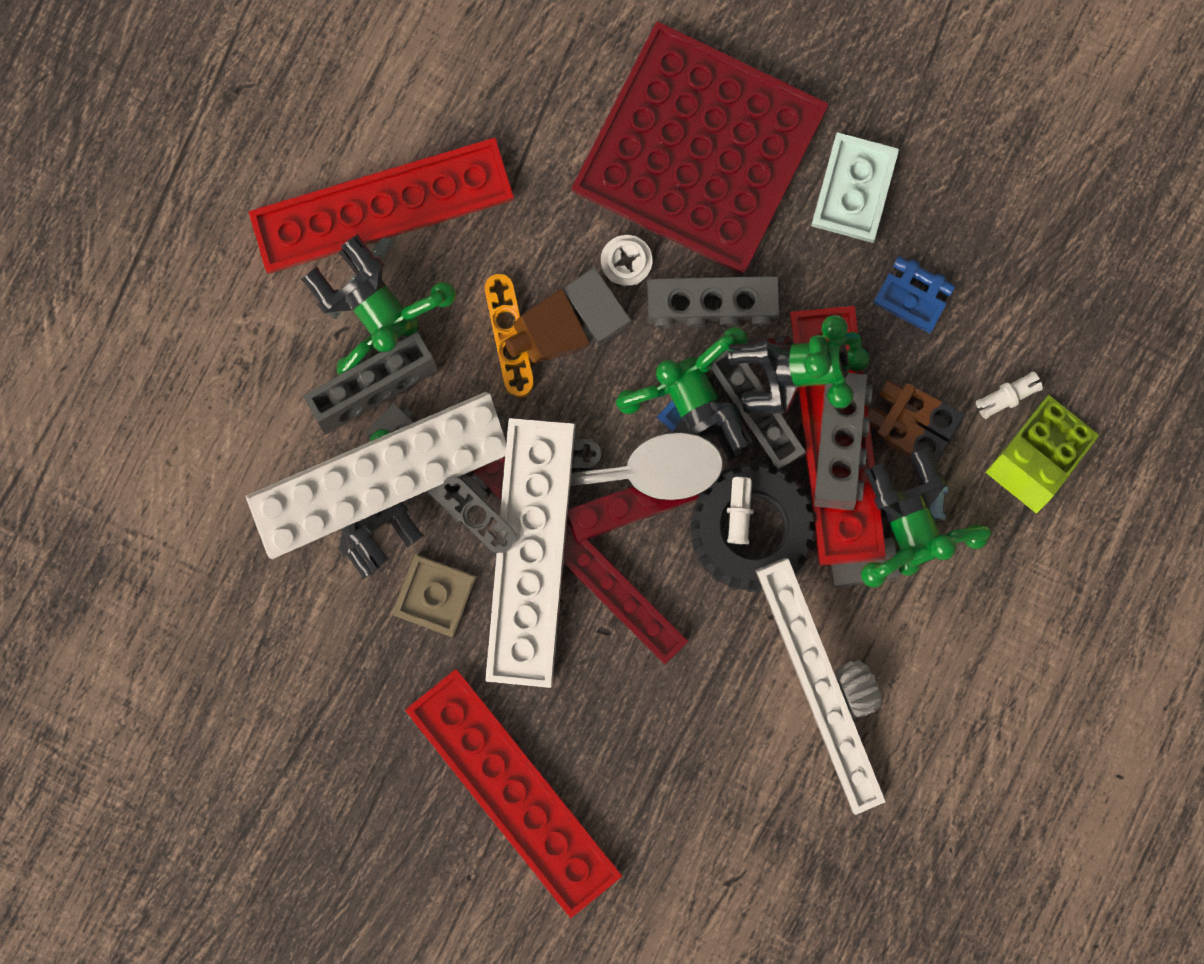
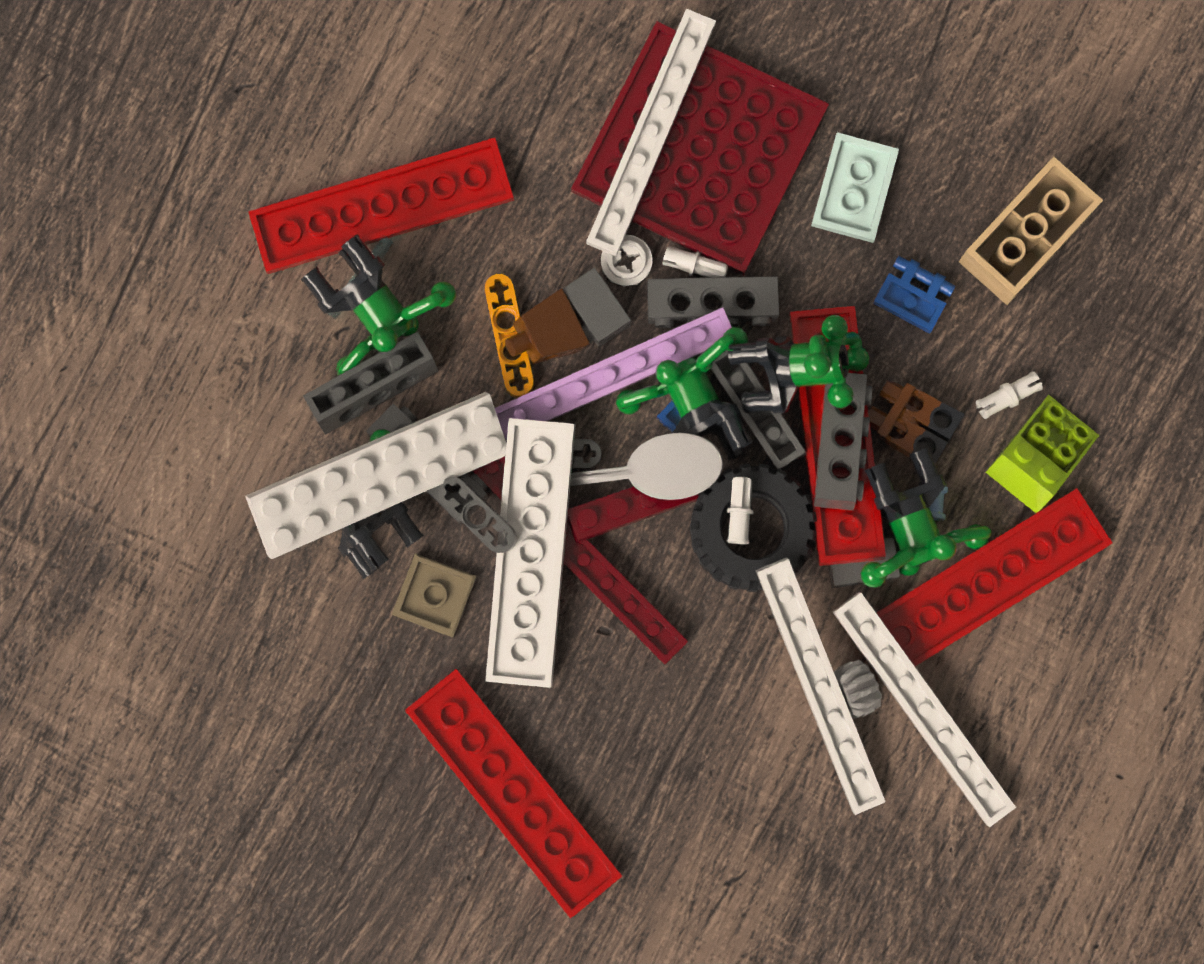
(615, 371): none -> lavender plate
(651, 132): none -> white plate
(694, 263): none -> white axle
(924, 709): none -> white plate
(995, 577): none -> red plate
(1030, 231): none -> tan brick

